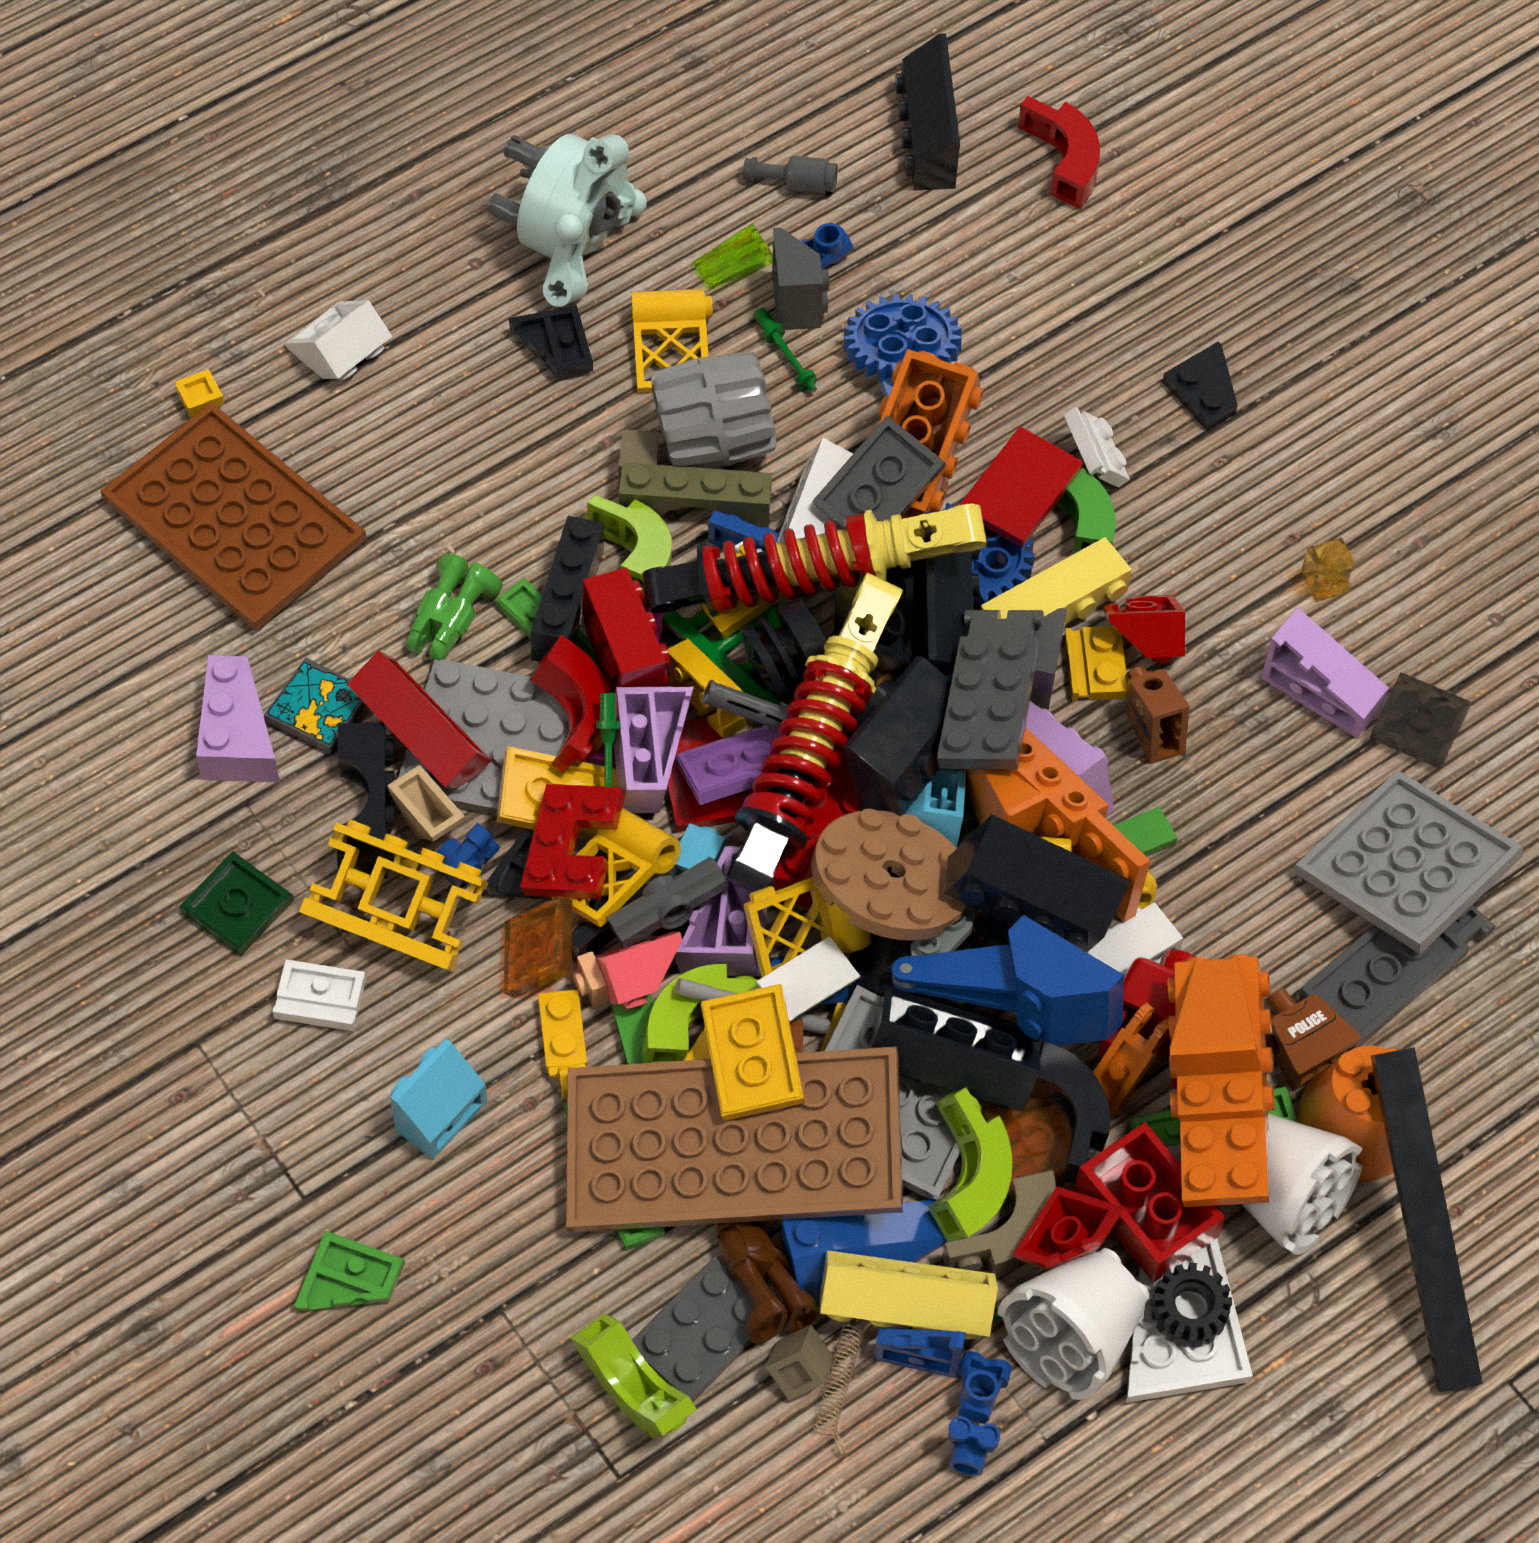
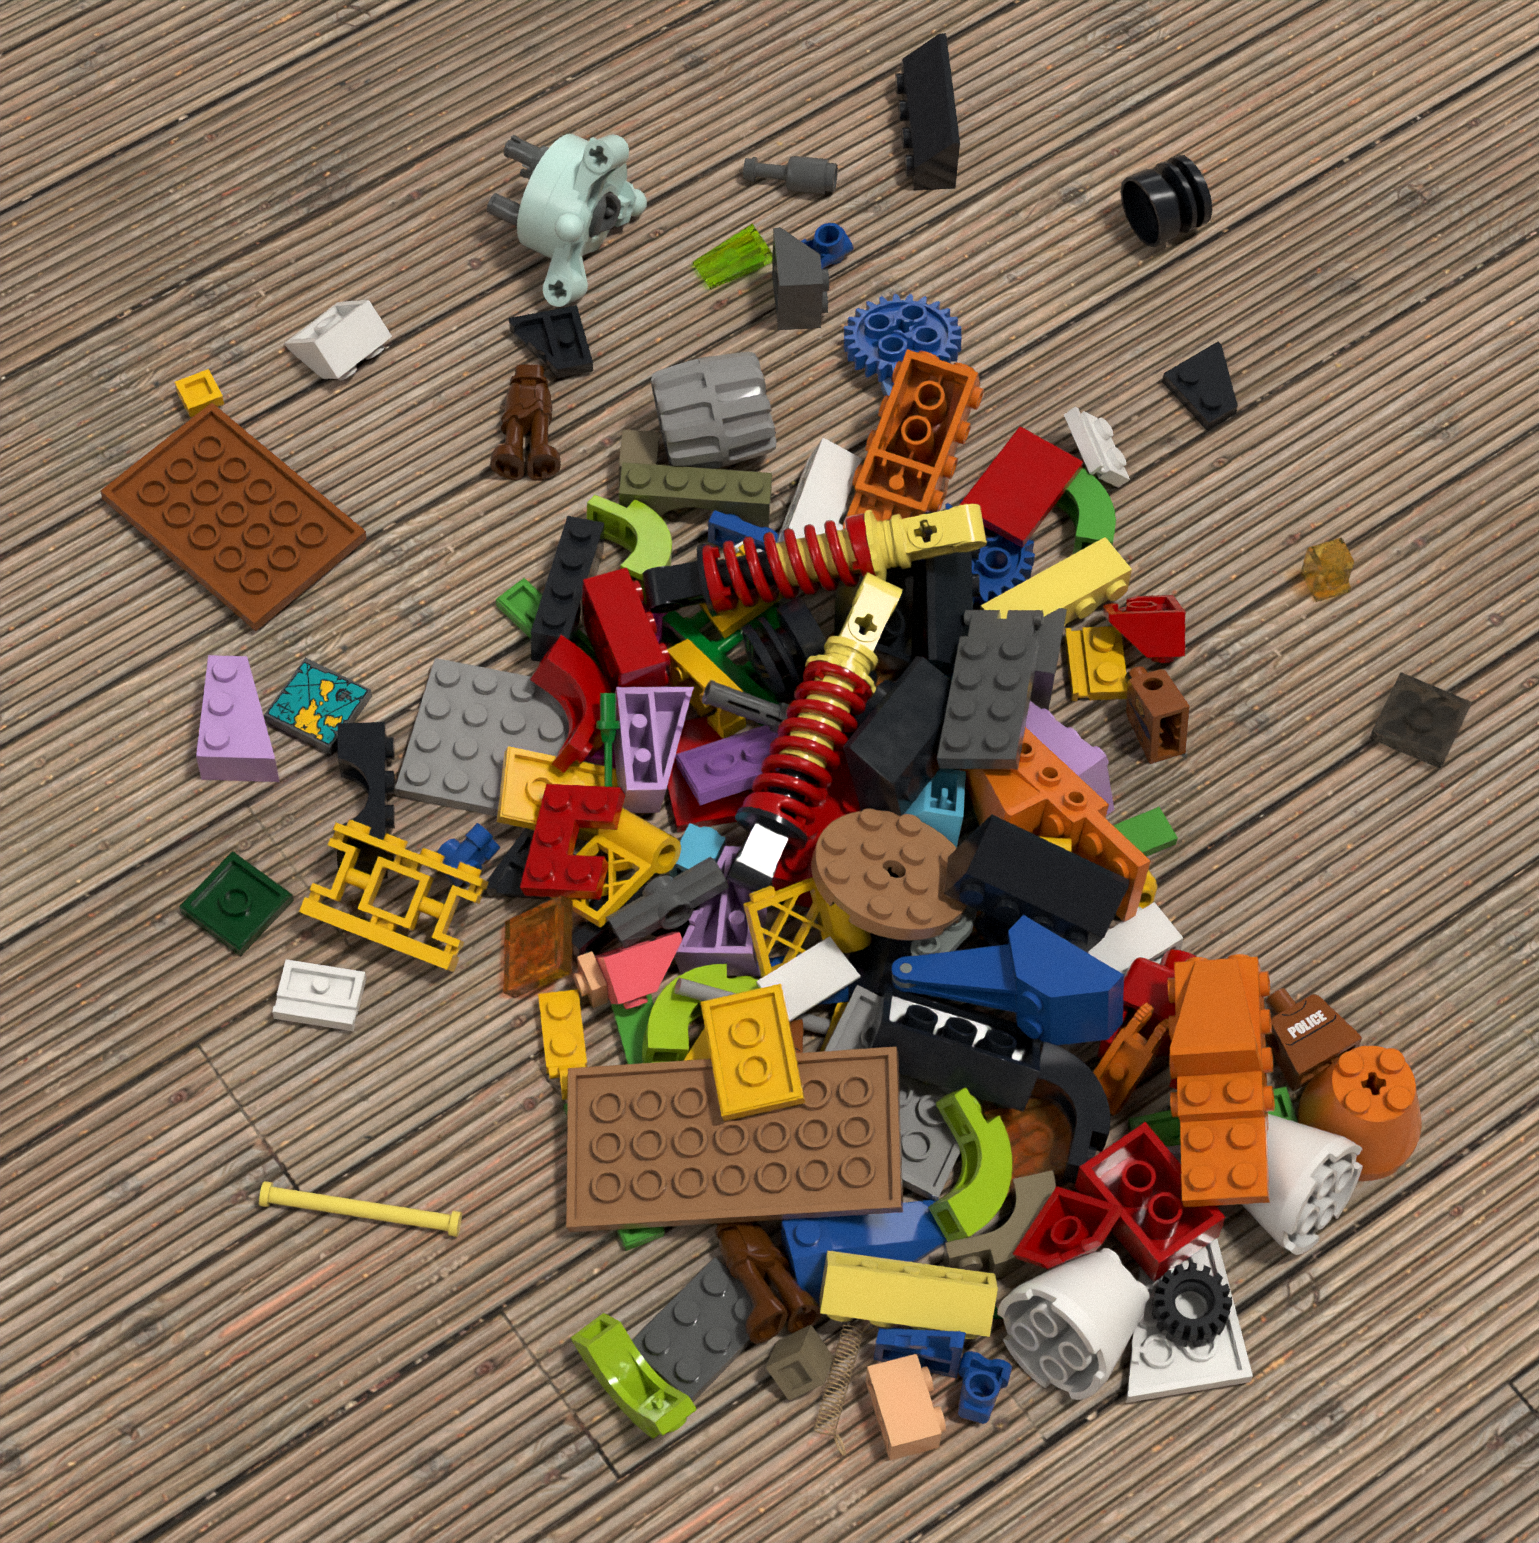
(348, 1275): bright green wing -> none
(359, 1208): none -> light yellow bar
(418, 721): red brick -> none
(424, 805): tan slope -> none
(437, 1099): medium azure slope -> none
(449, 618): bright green piece -> none
(526, 410): none -> reddish brown piece
(667, 314): yellow piece -> none
(773, 333): green piece -> none
(880, 476): dark grey plate -> none
(904, 1407): none -> light nougat brick
(971, 1445): blue plate -> none
(1075, 140): red arch -> none
(1166, 200): none -> black wheel
(1323, 675): lavender wedge -> none
(1383, 975): dark grey hinge -> none
(1409, 861): light grey plate -> none
(1426, 1220): black tile -> none

